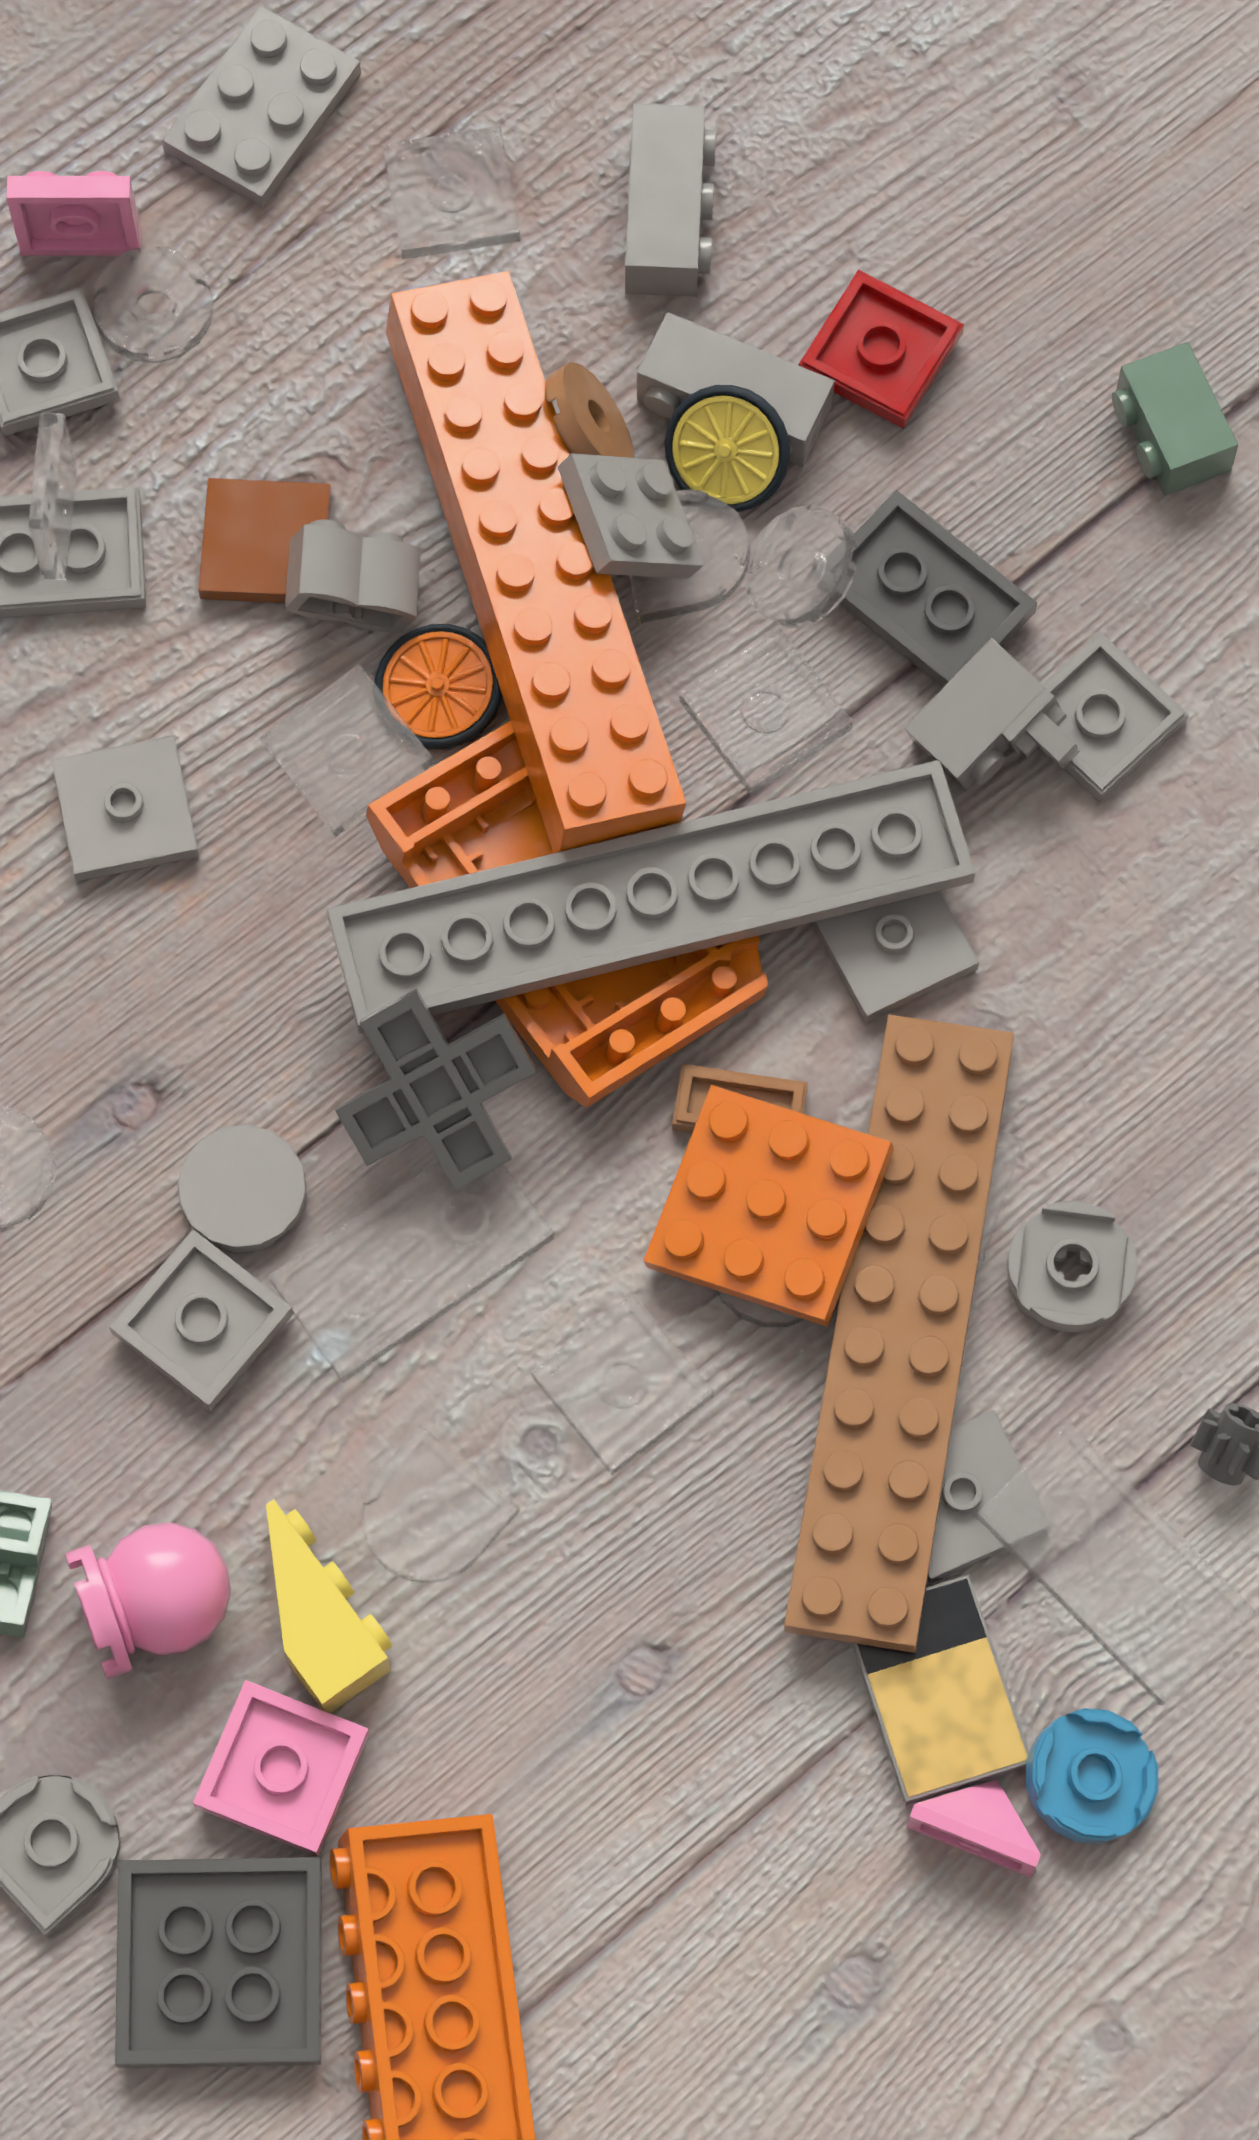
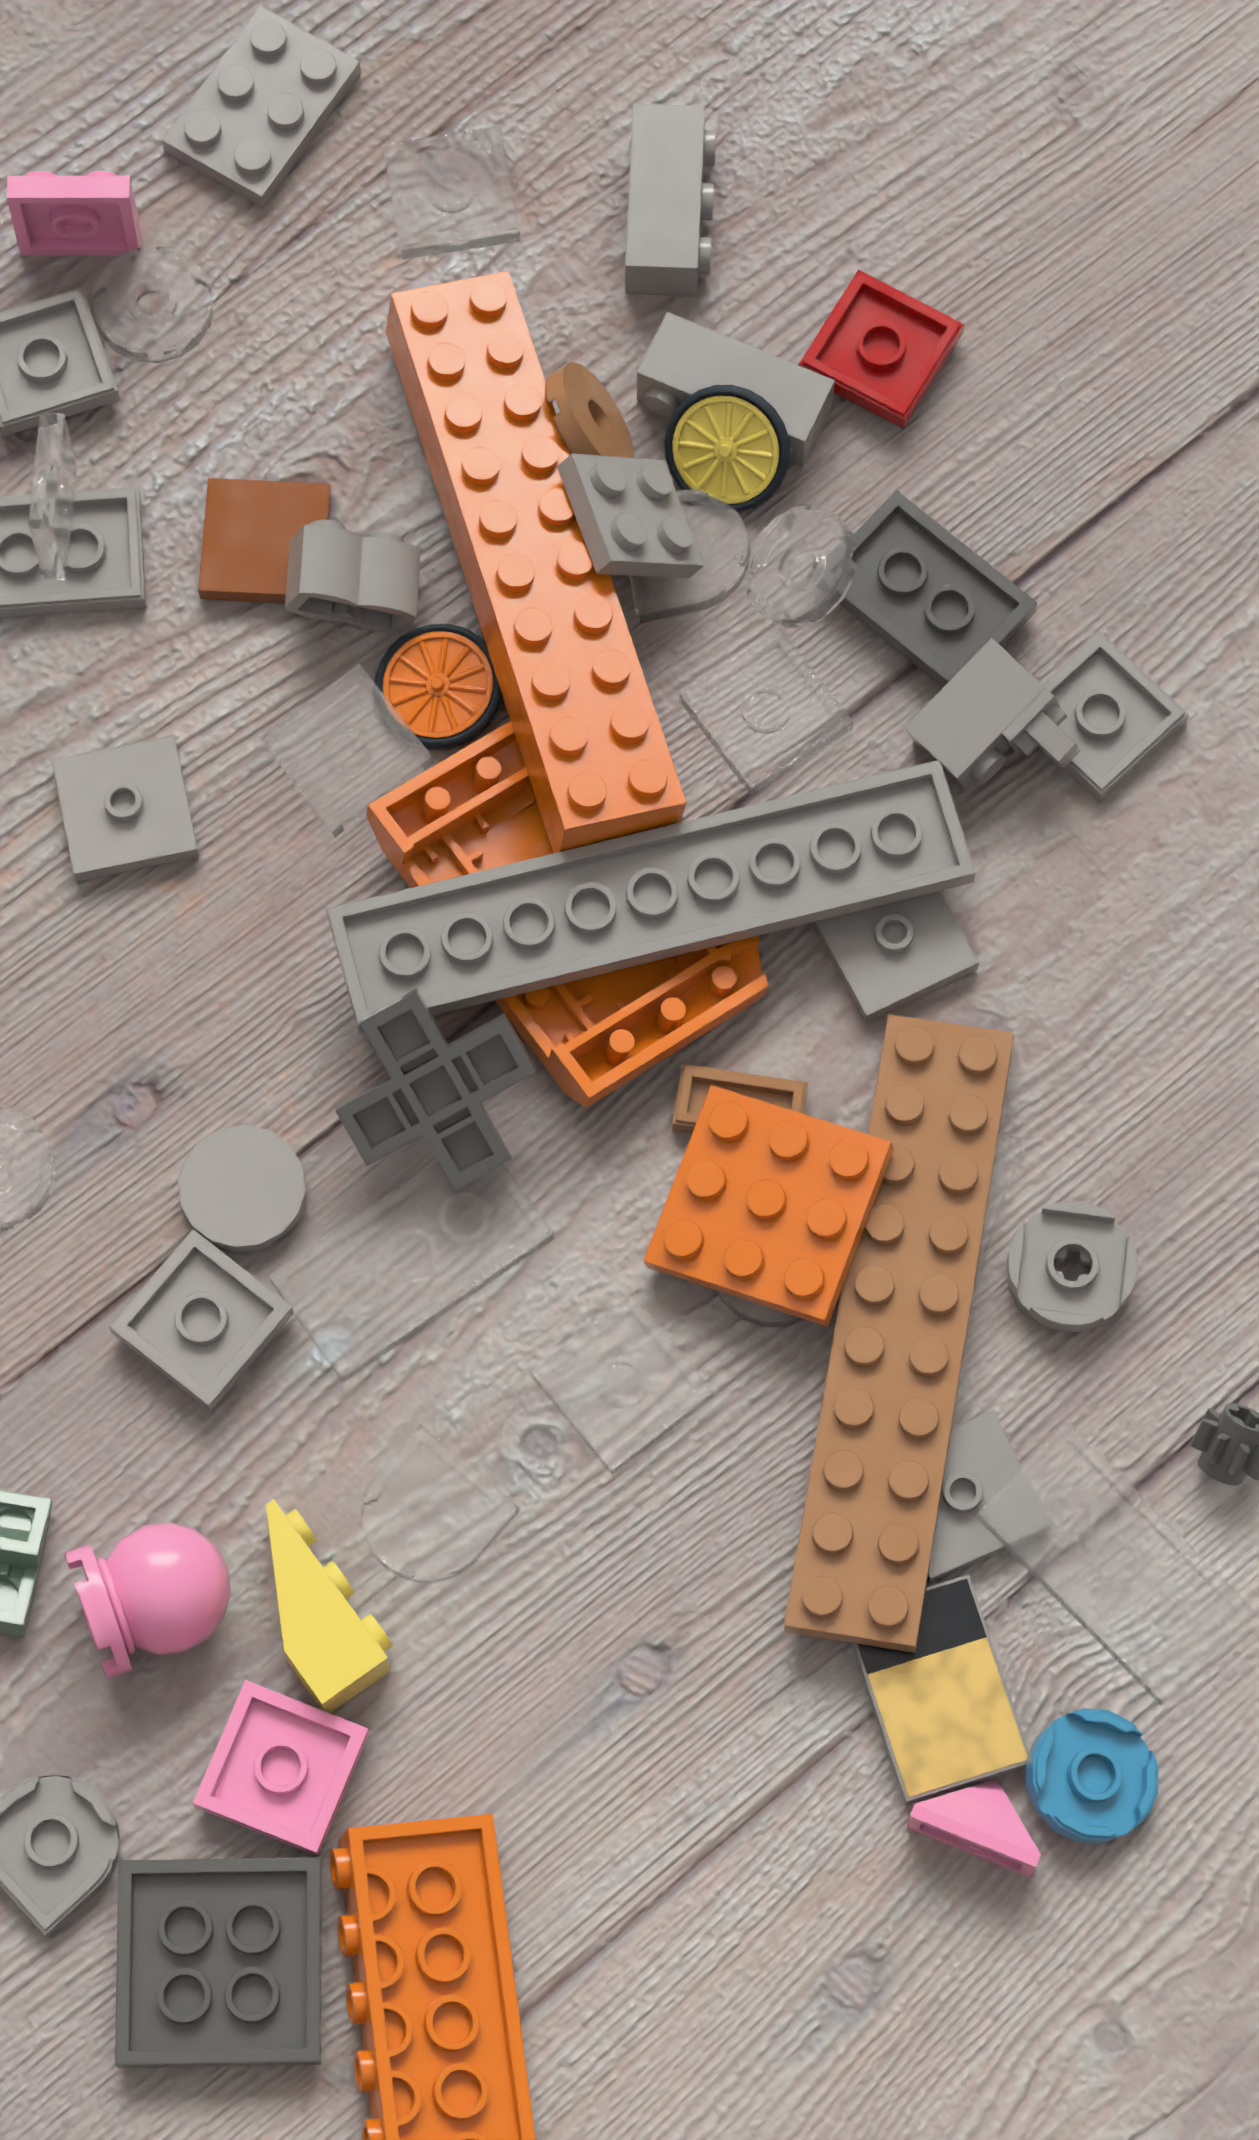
(1174, 419): sand green brick -> none

